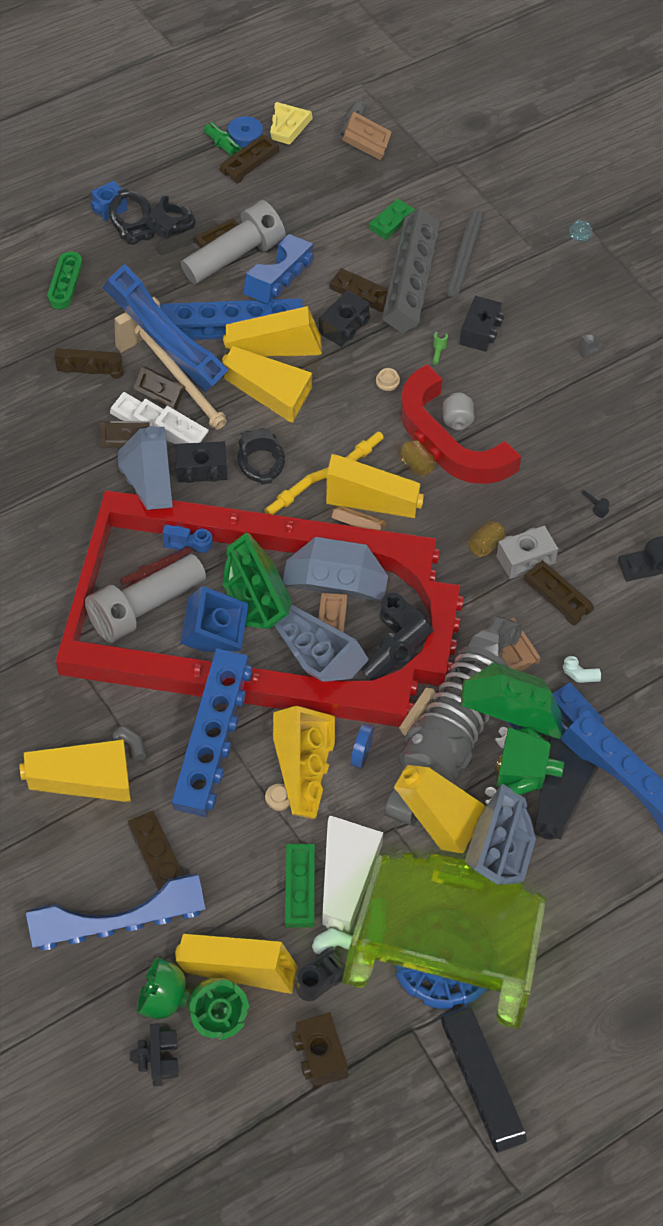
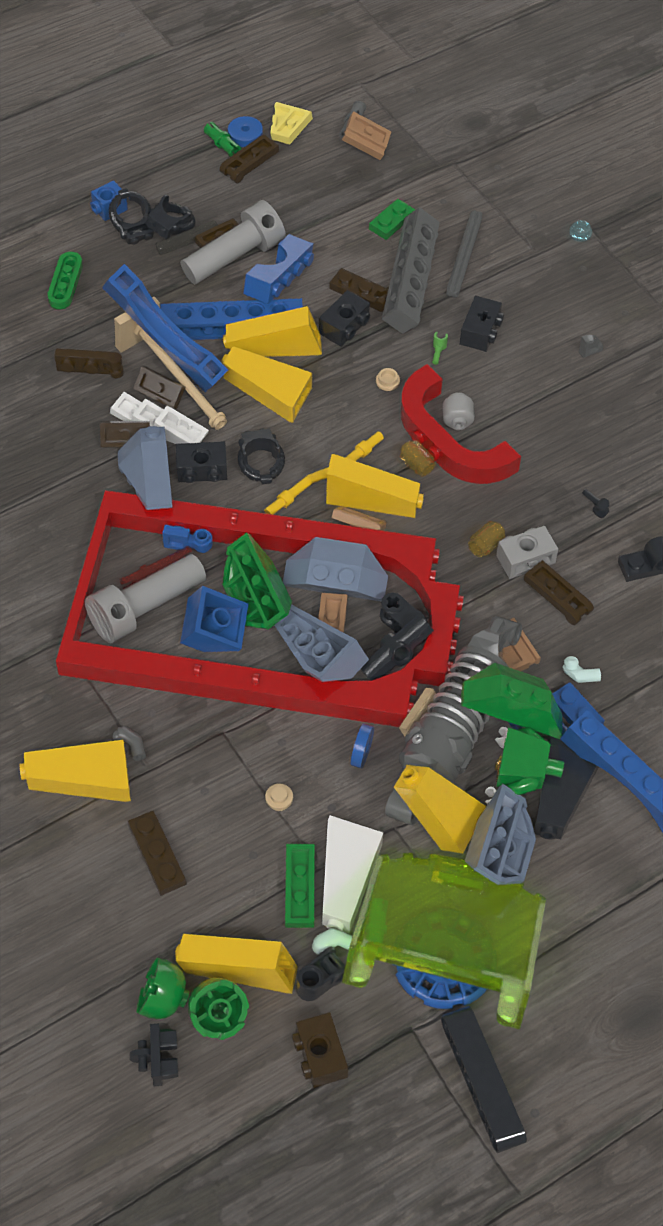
(55, 923): arch -> none
(224, 665): blue brick -> none
(302, 748): yellow wedge -> none

